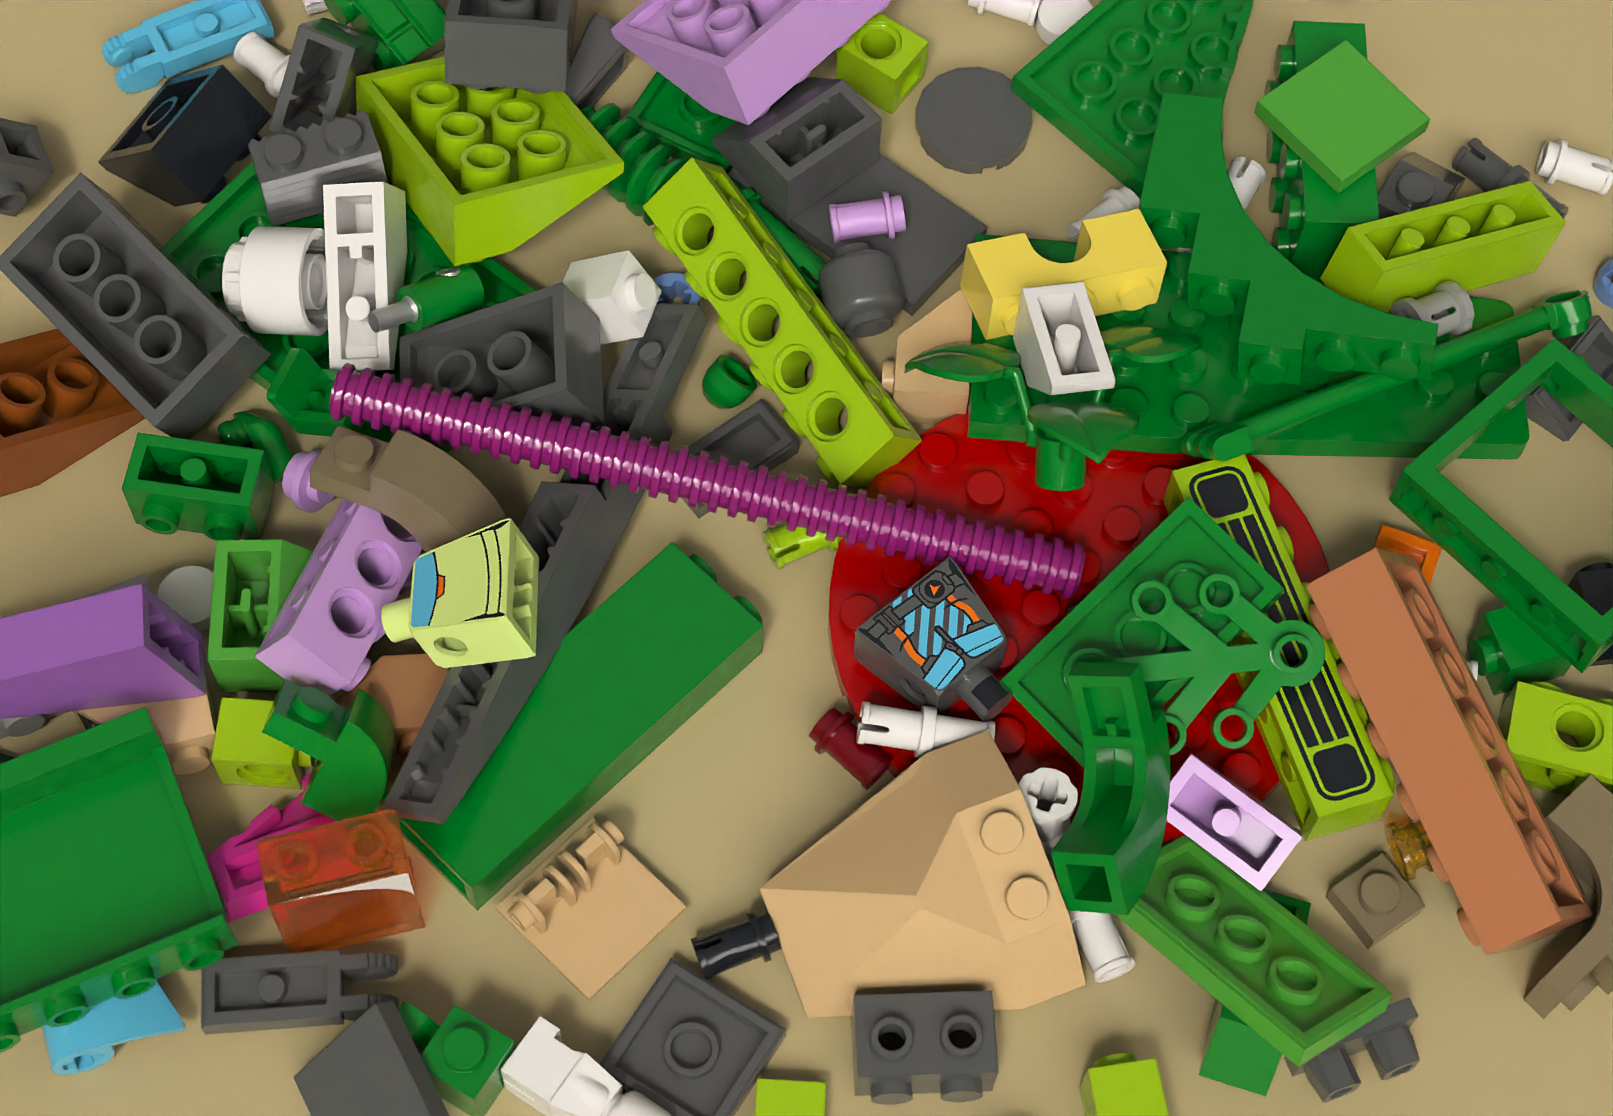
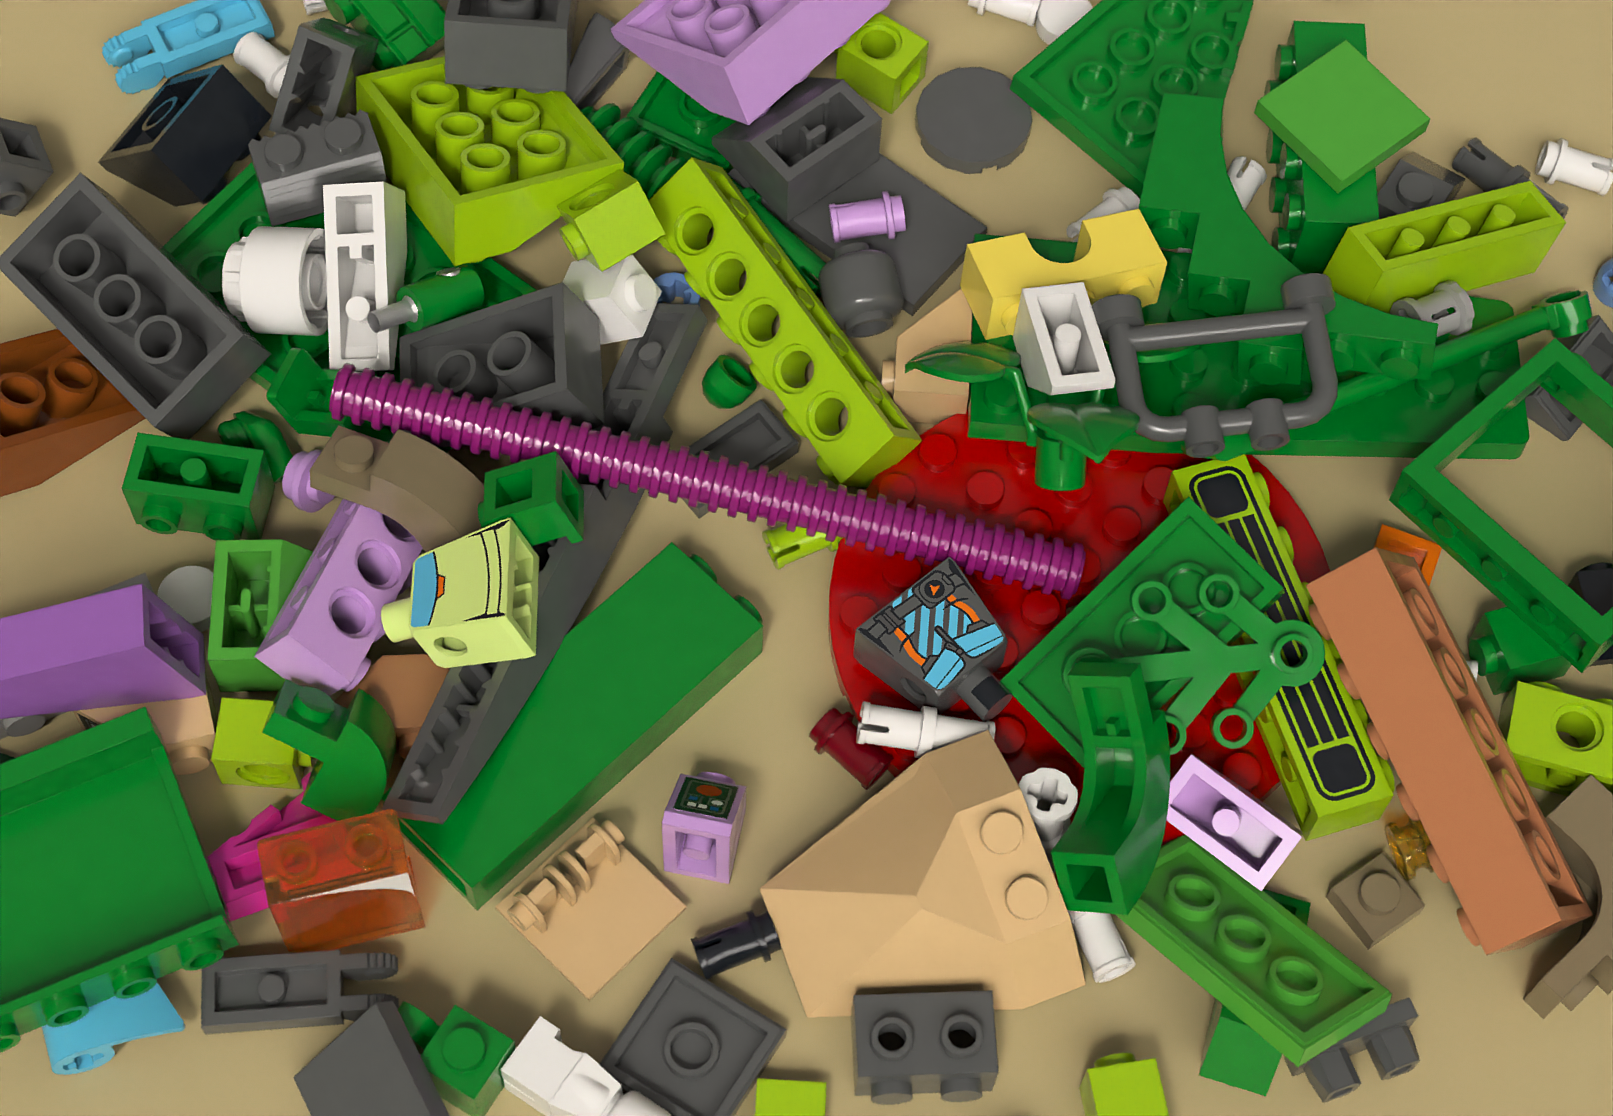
(538, 498): none -> green brick
(609, 221): none -> lime brick
(703, 826): none -> lavender slope
(1203, 427): none -> dark grey bar

